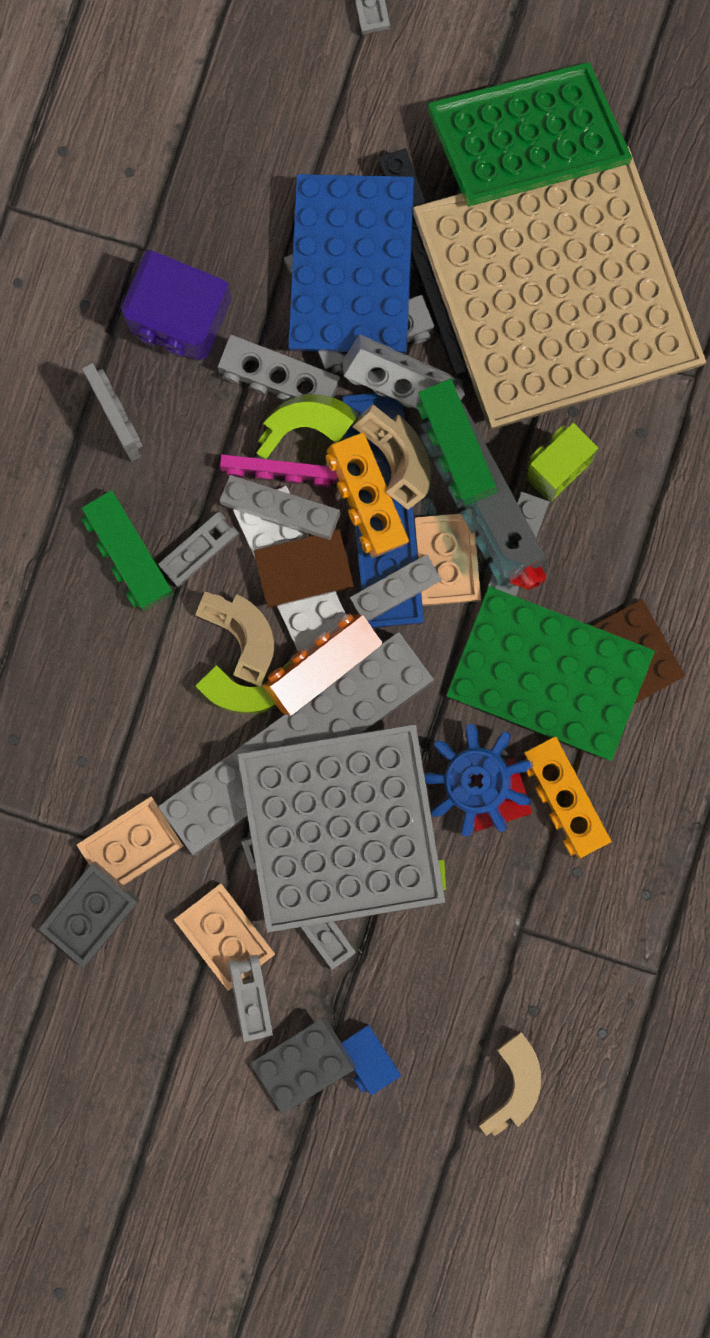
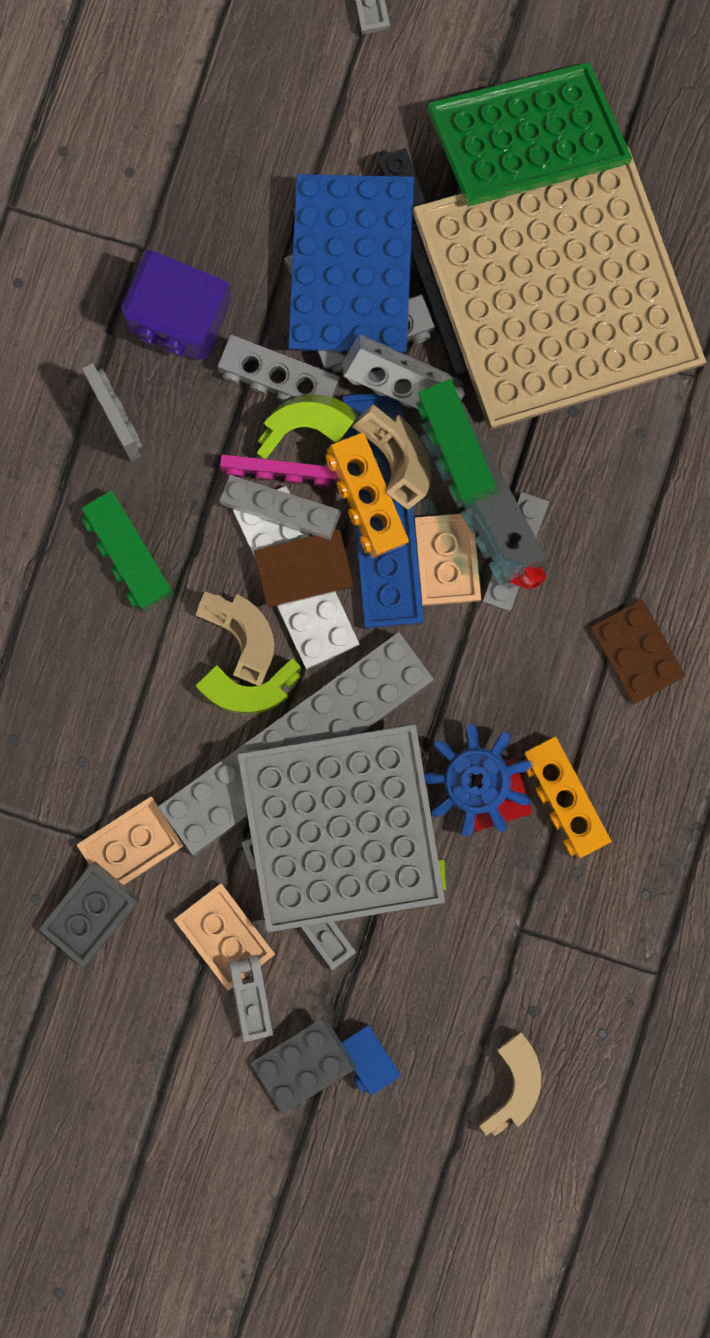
(197, 549): light grey plate -> none
(322, 664): brick -> none
(396, 588): light grey plate -> none
(550, 673): green plate -> none
(561, 462): lime brick -> none

